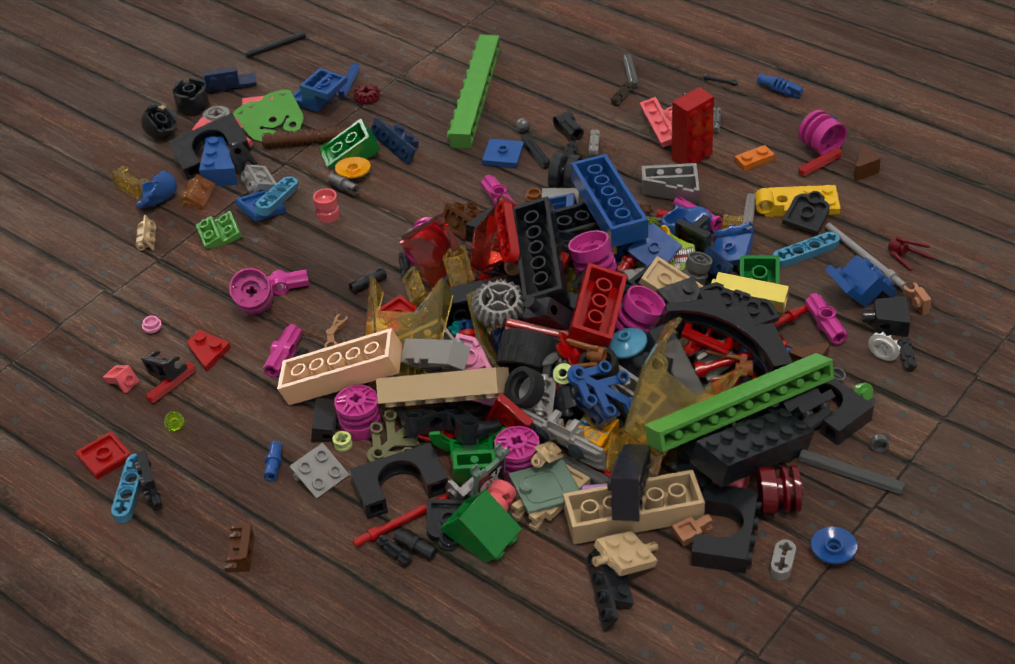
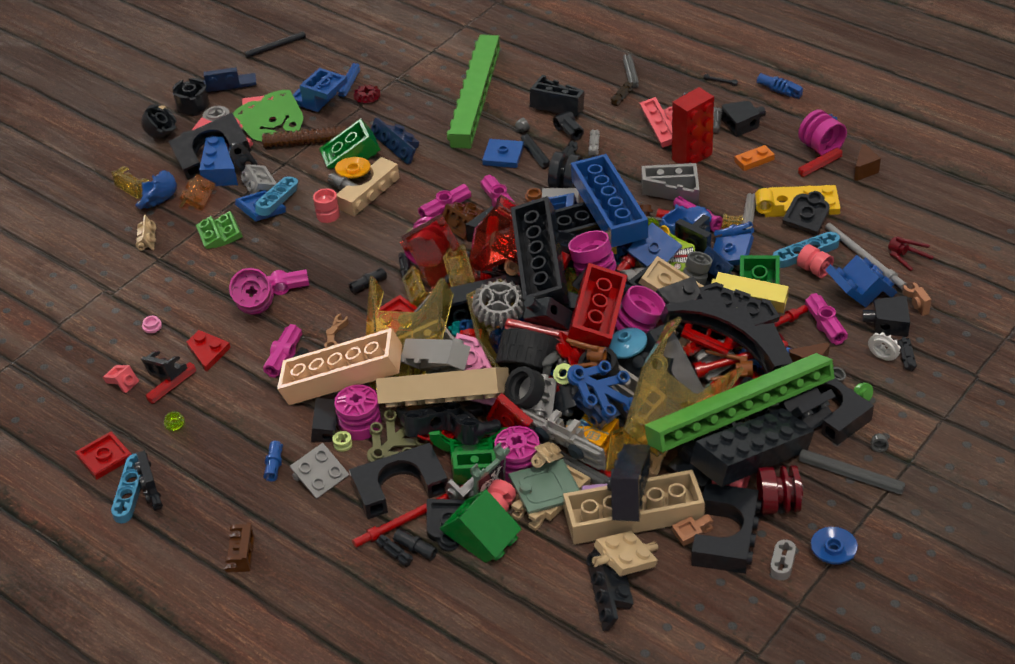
(355, 198): none -> tan arch
(444, 197): none -> dark pink piece
(507, 232): red beam -> none
(556, 97): none -> black wedge
(741, 117): none -> black torso
(814, 260): none -> coral wheel

